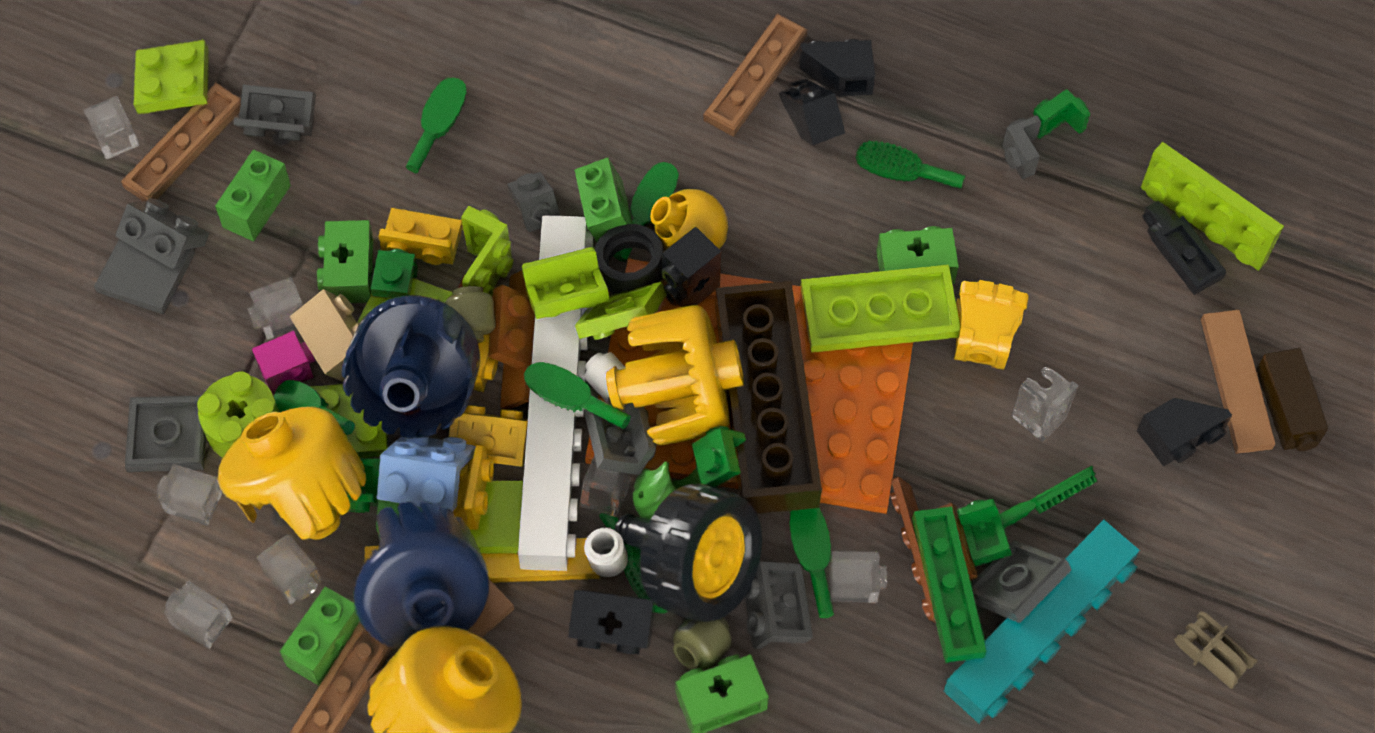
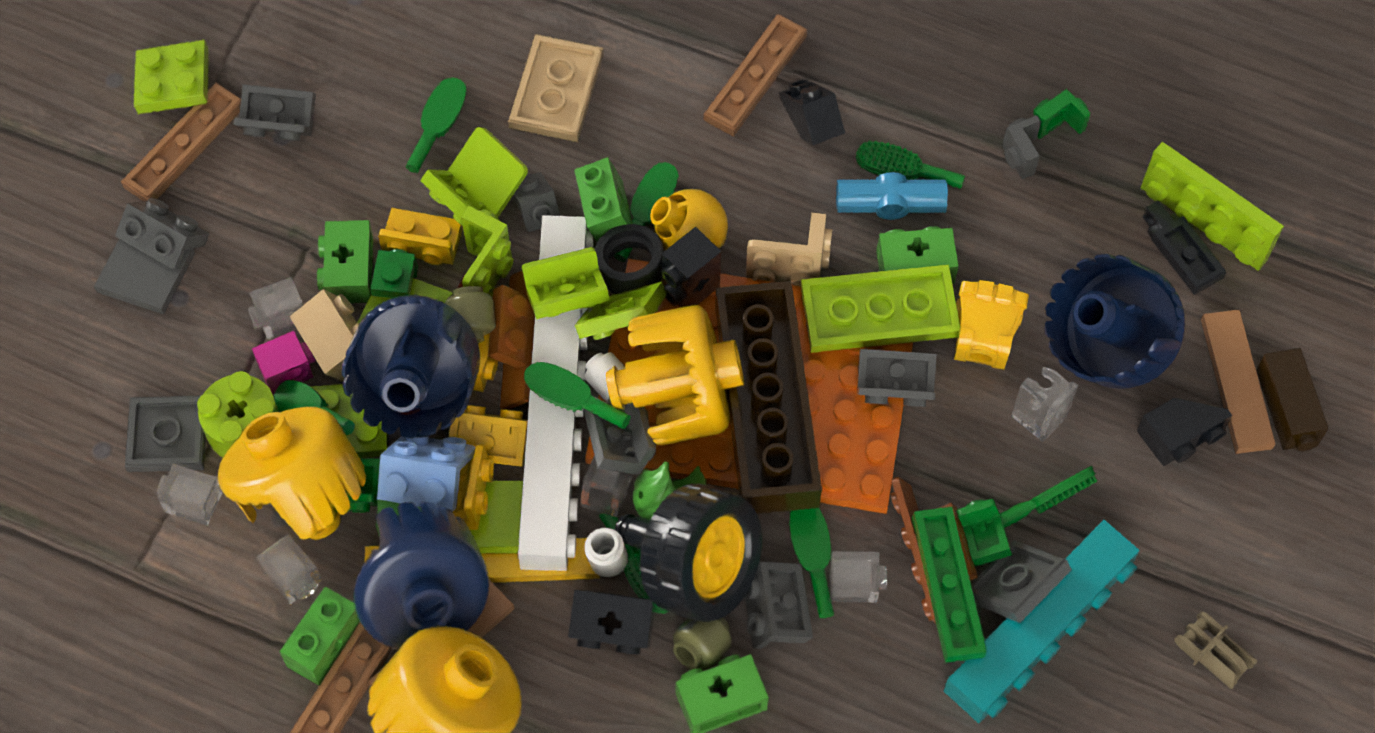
(111, 127): clear brick -> none
(197, 613): clear brick -> none
(253, 195): bright green brick -> none
(480, 176): none -> lime bracket
(556, 88): none -> tan tile
(717, 455): green bracket -> none
(791, 261): none -> tan bracket
(840, 66): black slope -> none
(891, 196): none -> dark azure piece
(896, 375): none -> dark grey bracket
(1114, 322): none -> dark blue piece

